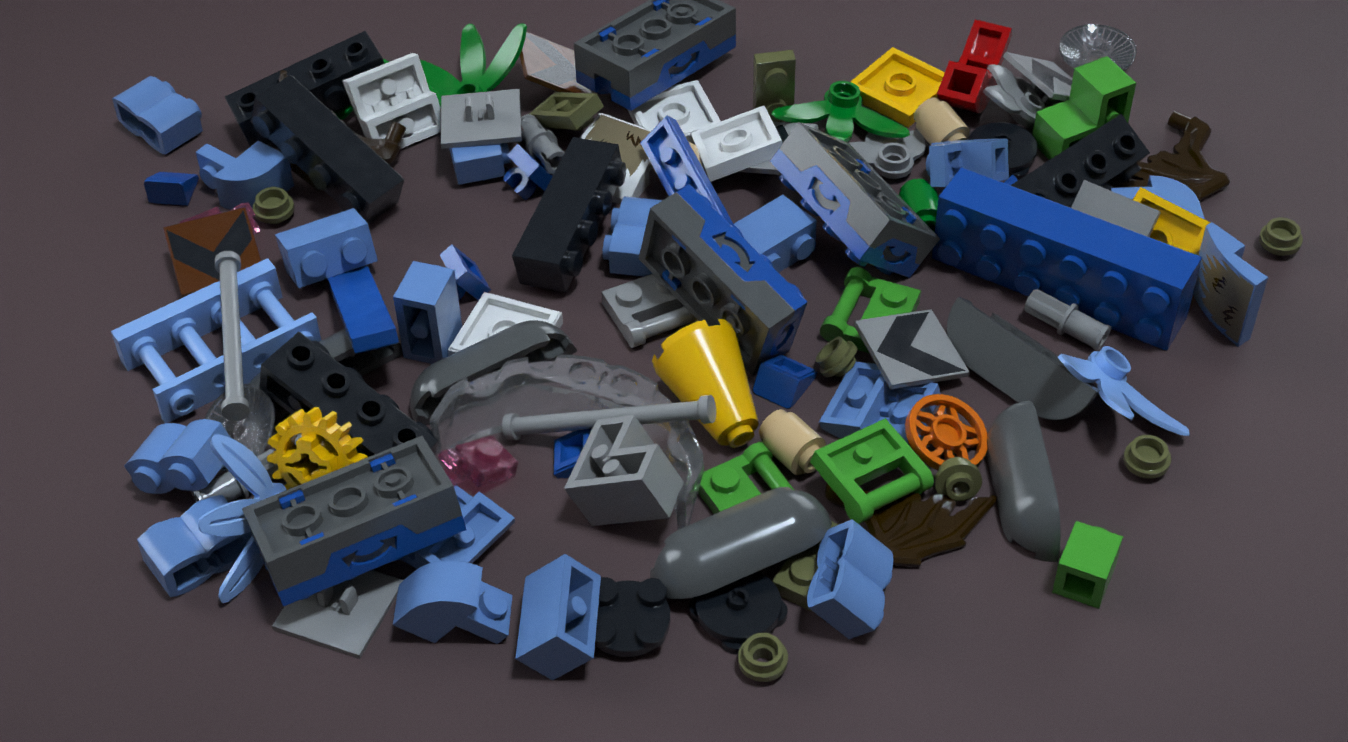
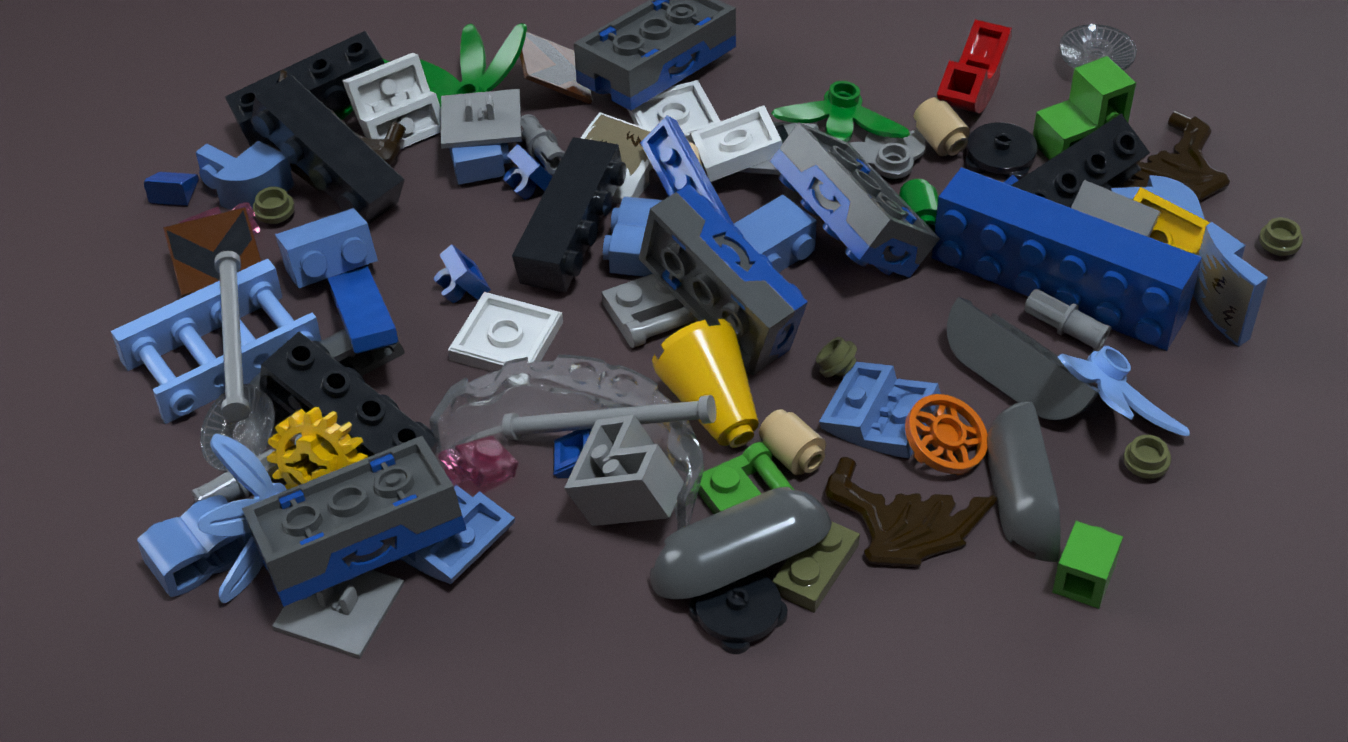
(158, 114): medium blue brick -> none
(176, 457): medium blue brick -> none
(427, 312): medium blue brick -> none
(450, 596): medium blue brick -> none
(528, 339): dark grey brick -> none
(558, 617): medium blue brick -> none
(568, 110): olive plate -> none
(632, 616): black piece -> none
(762, 646): olive plate -> none
(774, 80): olive plate -> none
(783, 380): blue slope -> none
(850, 579): medium blue brick -> none
(865, 457): bright green plate -> none
(886, 300): bright green plate -> none
(898, 85): yellow tile -> none
(911, 349): light grey piece -> none
(961, 471): olive plate -> none
(981, 156): medium blue brick -> none
(1014, 96): light grey plate -> none
(1044, 76): light grey piece -> none

